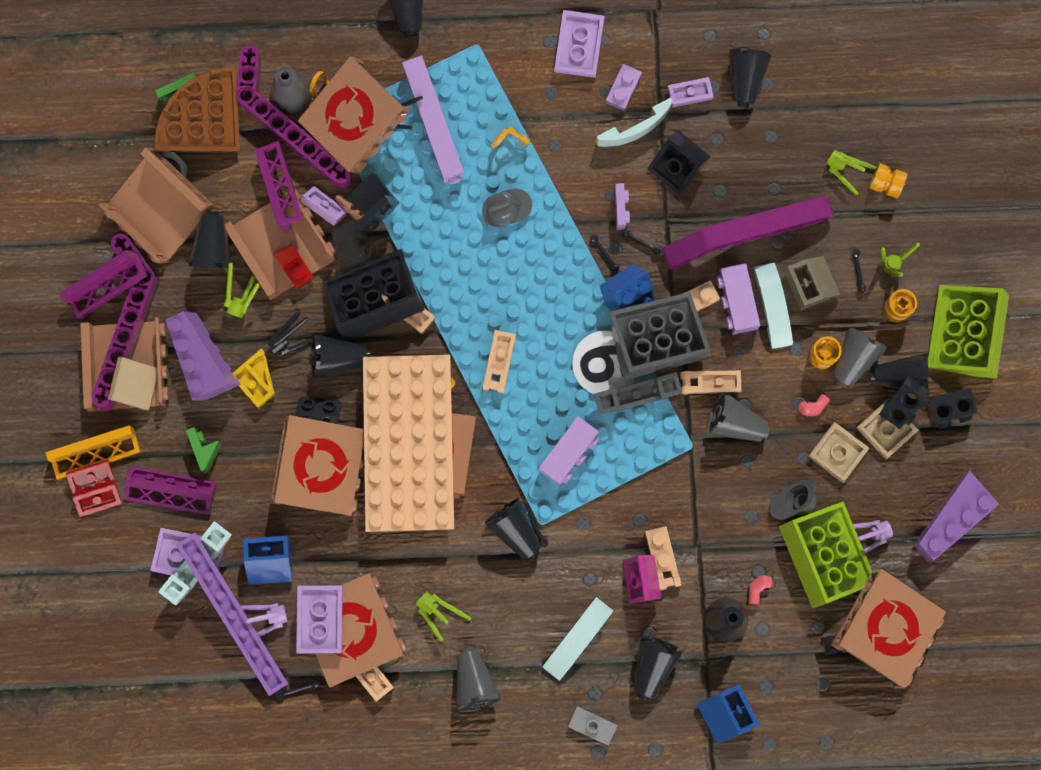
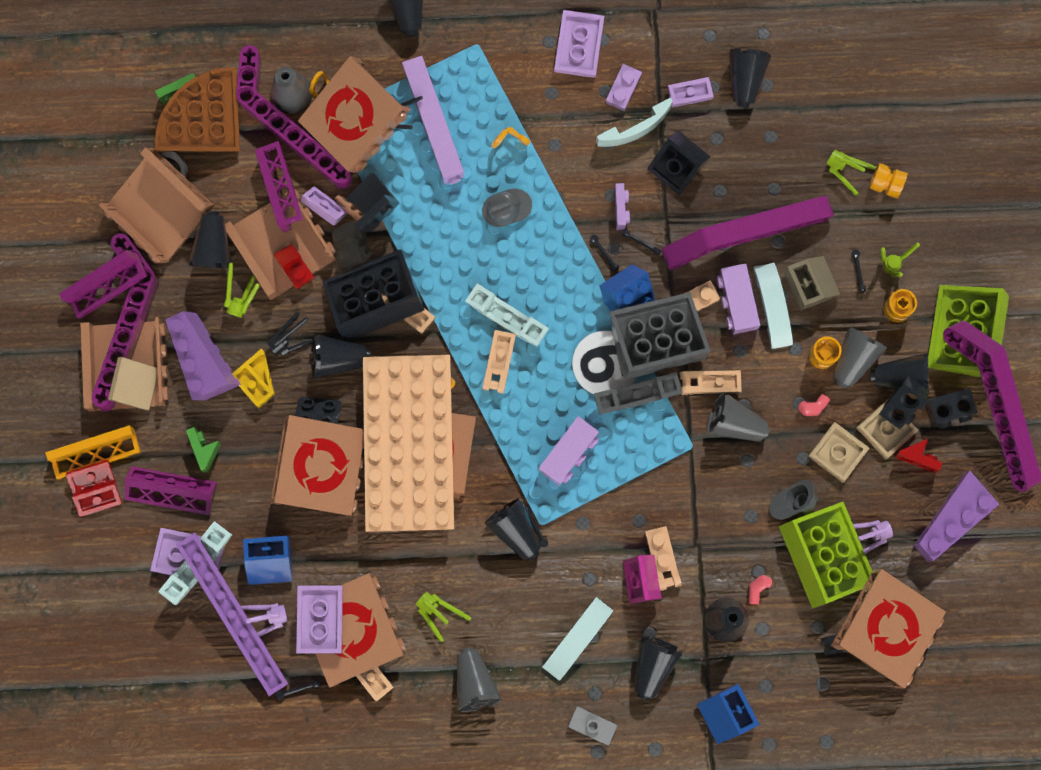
(506, 316): none -> light aqua slope
(914, 456): none -> red slope
(1003, 401): none -> magenta beam

